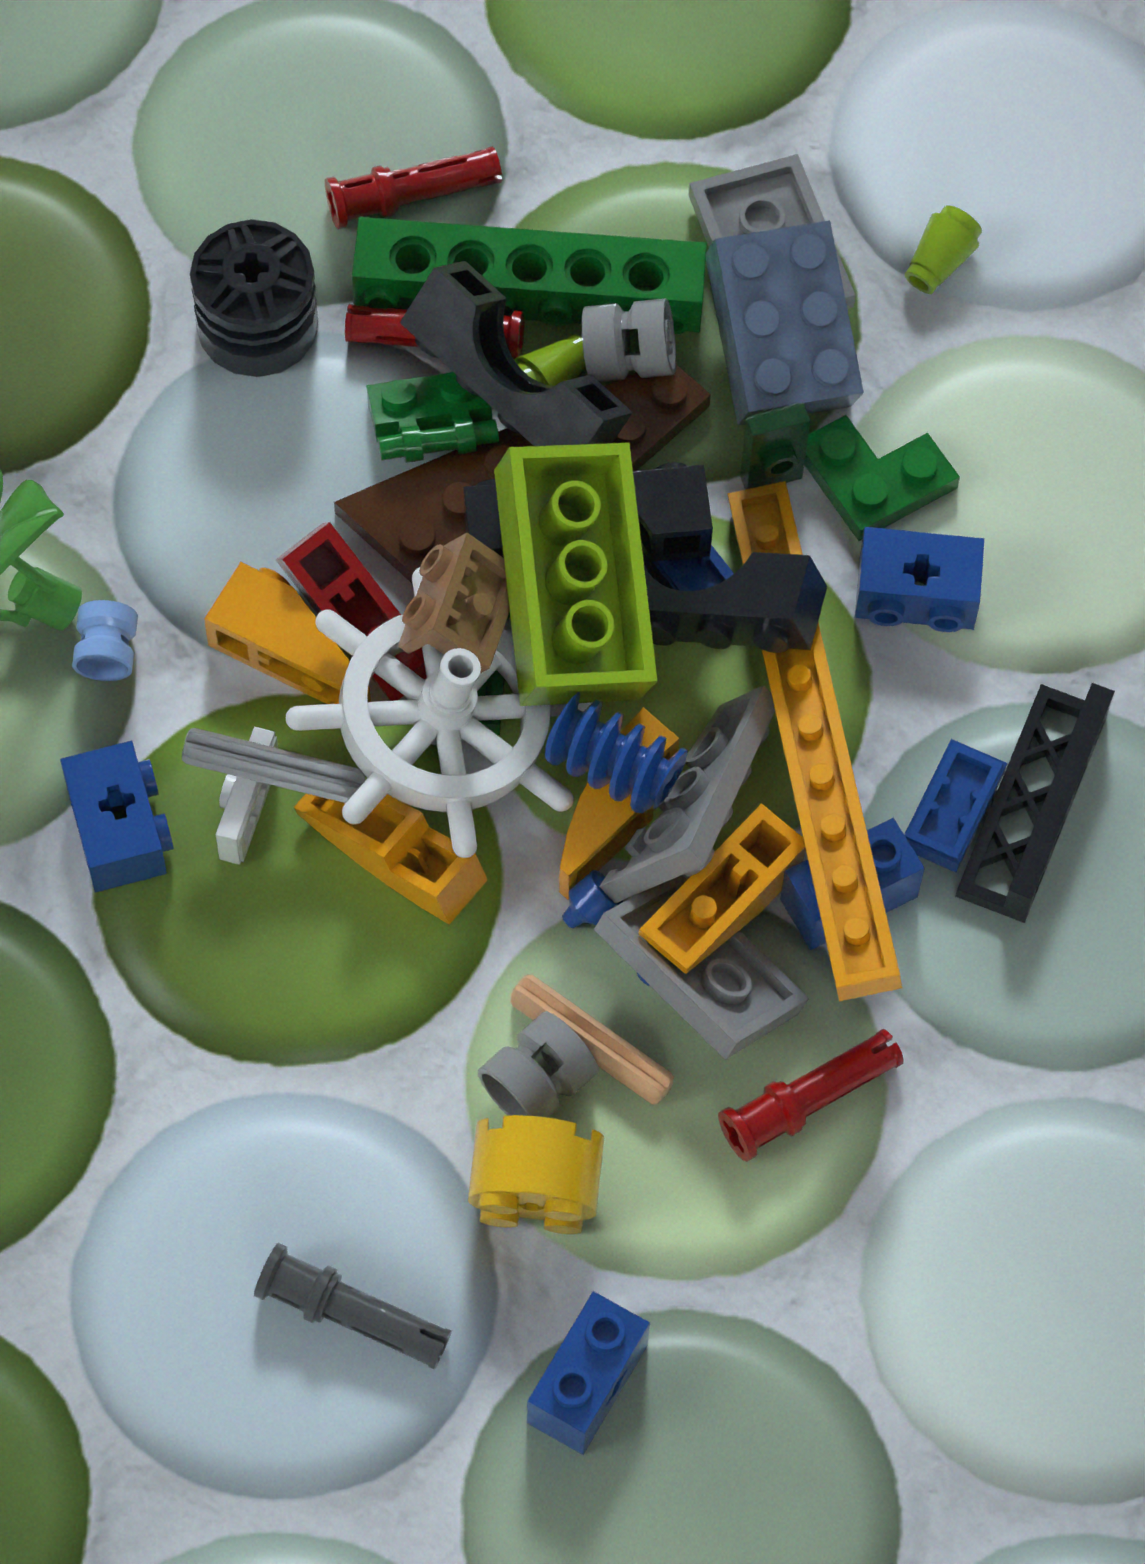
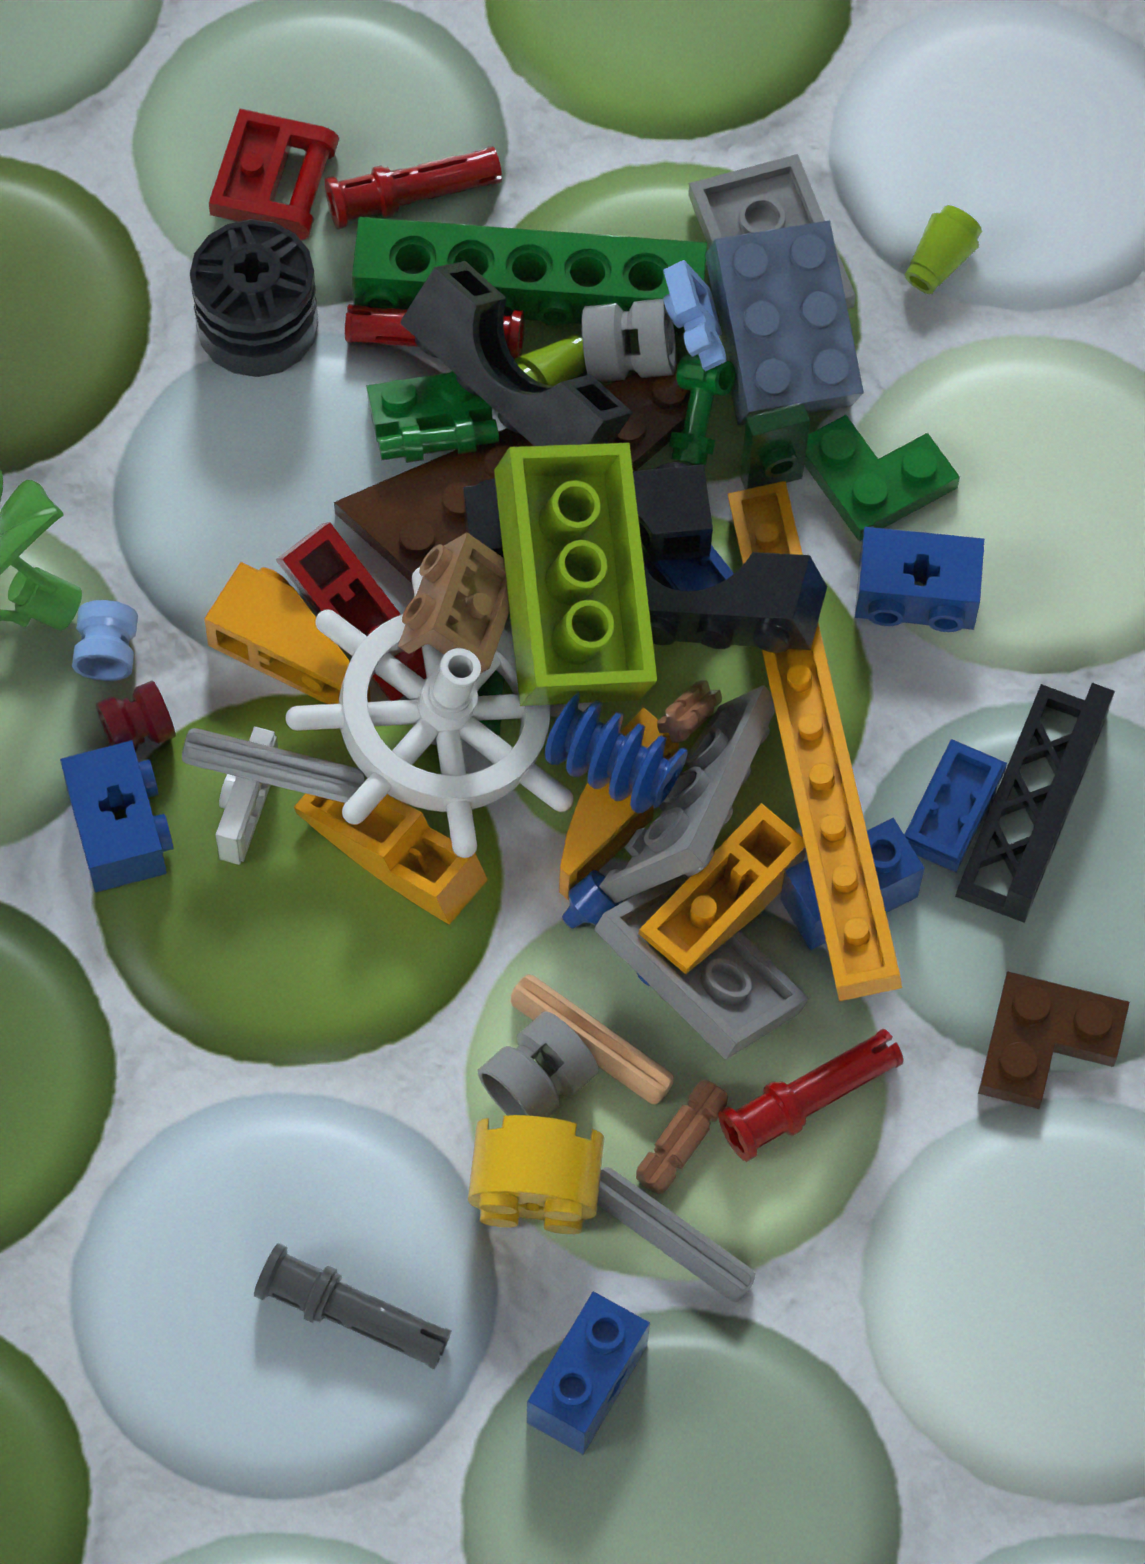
(136, 719): none -> dark red wheel
(255, 166): none -> red plate
(674, 1236): none -> light grey axle
(681, 1137): none -> nougat axle
(689, 711): none -> nougat axle
(692, 444): none -> green bar
(693, 308): none -> light blue plate
(1043, 1019): none -> reddish brown plate

